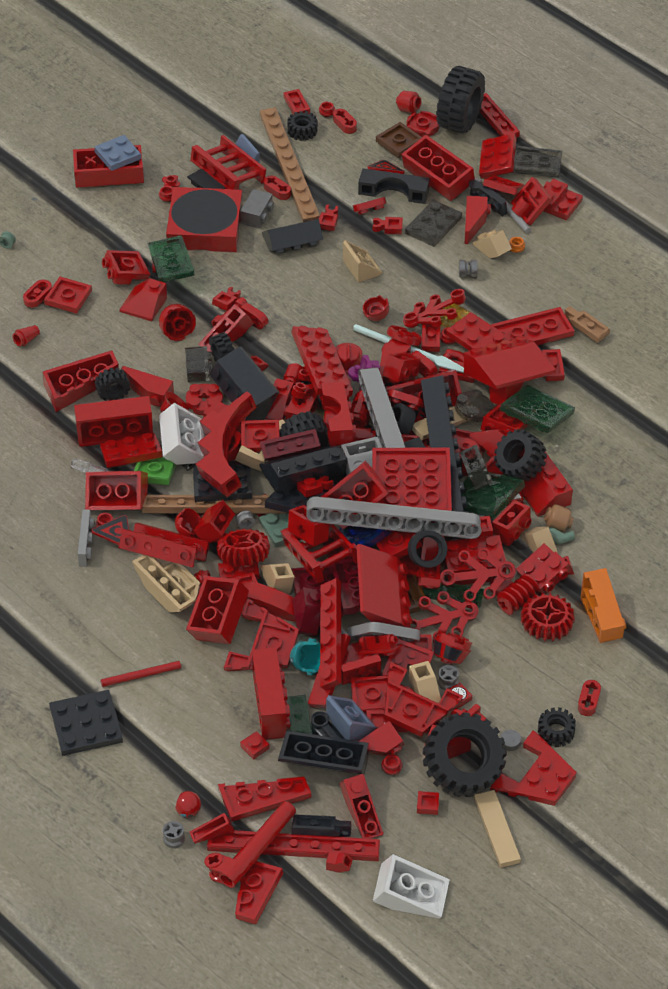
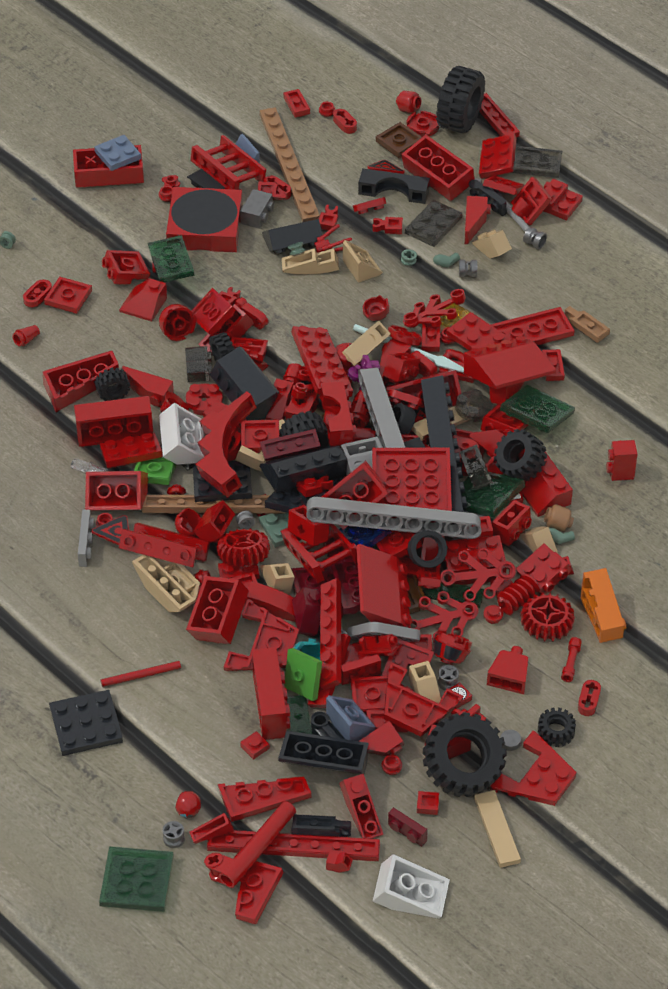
(136, 879): none -> clear green plate
(176, 490): none -> red plate
(213, 312): none -> red plate
(254, 347): none -> red wing
(272, 188): none -> red slope
(296, 248): none -> sand green bush
(302, 125): black tyre -> none
(302, 674): none -> bright green plate
(311, 262): none -> tan slope
(323, 245): none -> red plant
(366, 343): none -> tan slope
(408, 261): none -> sand green bush
(408, 827): none -> dark red plate
(446, 261): none -> sand green arm
(493, 614): none -> red plate
(509, 670): none -> red torso
(517, 244): orange plate -> none
(534, 237): none -> flat silver wheel
(568, 670): none -> red bar
(622, 460): none -> red brick

